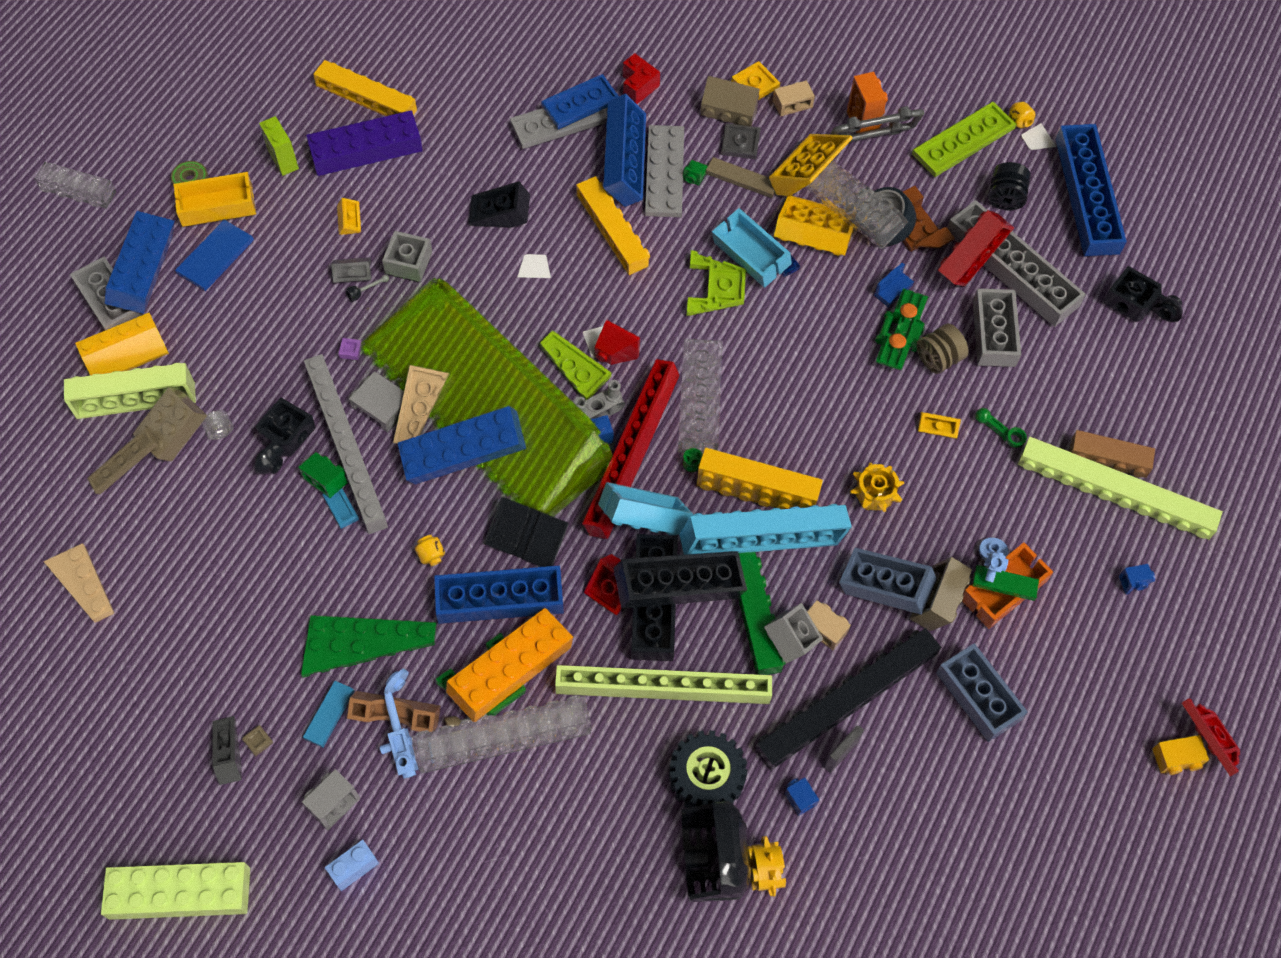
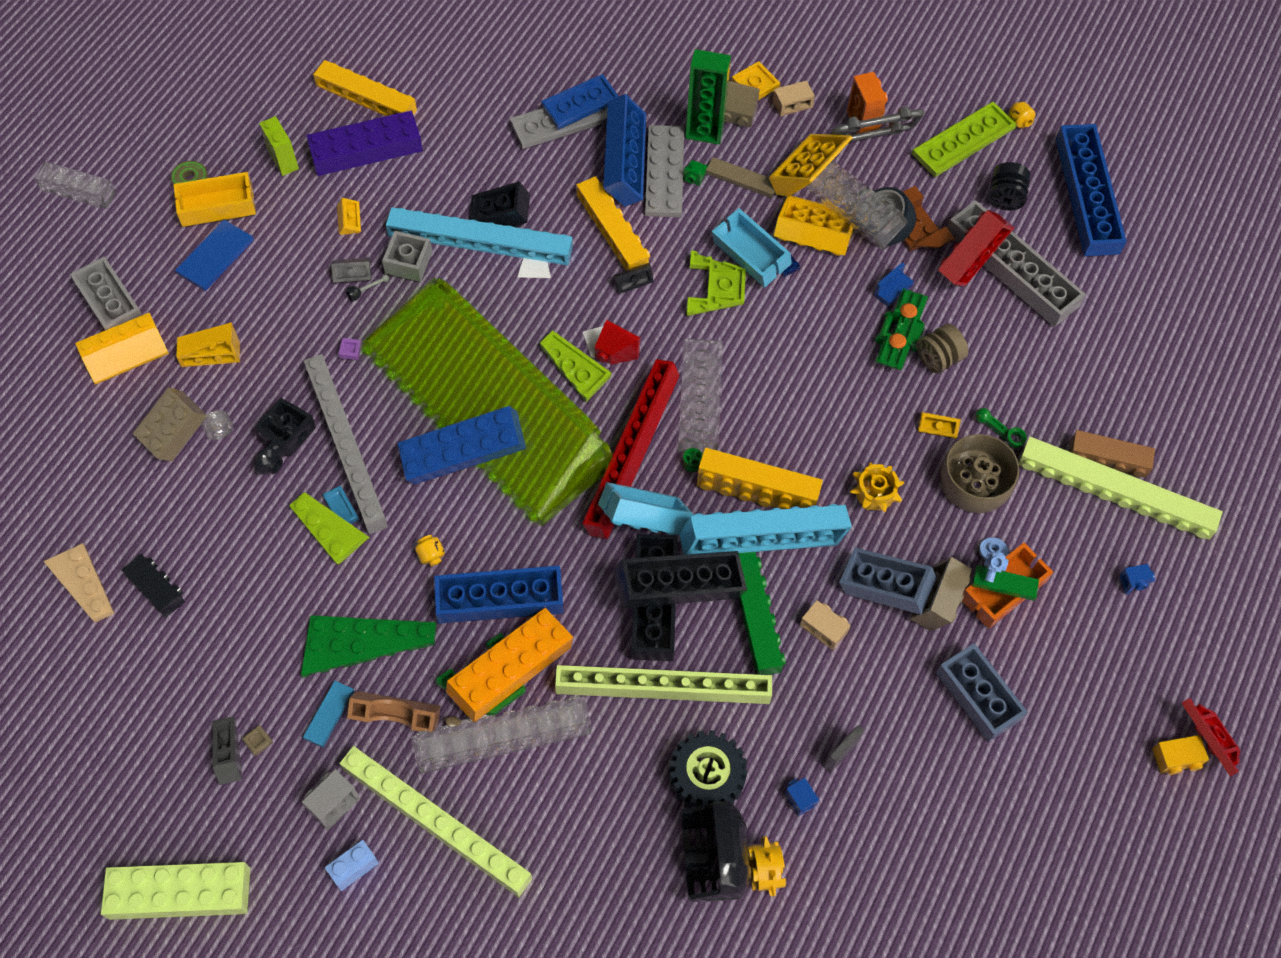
(122, 461): dark tan tile -> none
(125, 390): yellowish green brick -> none
(139, 262): blue brick -> none
(154, 585): none -> black brick
(209, 347): none -> yellow wedge
(323, 474): green brick -> none
(331, 531): none -> lime wing
(379, 400): light grey panel -> none
(399, 739): light blue piece -> none
(419, 398): tan wing -> none
(436, 821): none -> yellowish green brick
(482, 236): none -> medium azure brick
(526, 533): black piece -> none
(603, 584): red slope -> none
(604, 425): blue brick -> none
(608, 402): light grey piece -> none
(634, 278): none -> black hinge
(640, 78): red brick -> none
(707, 96): none -> green brick
(740, 141): flat silver tile -> none
(793, 633): light grey brick -> none
(847, 699): black brick -> none
(990, 461): none -> dark tan wheel
(996, 327): light grey brick -> none
(1038, 138): white sticker -> none
(1137, 294): black brick -> none

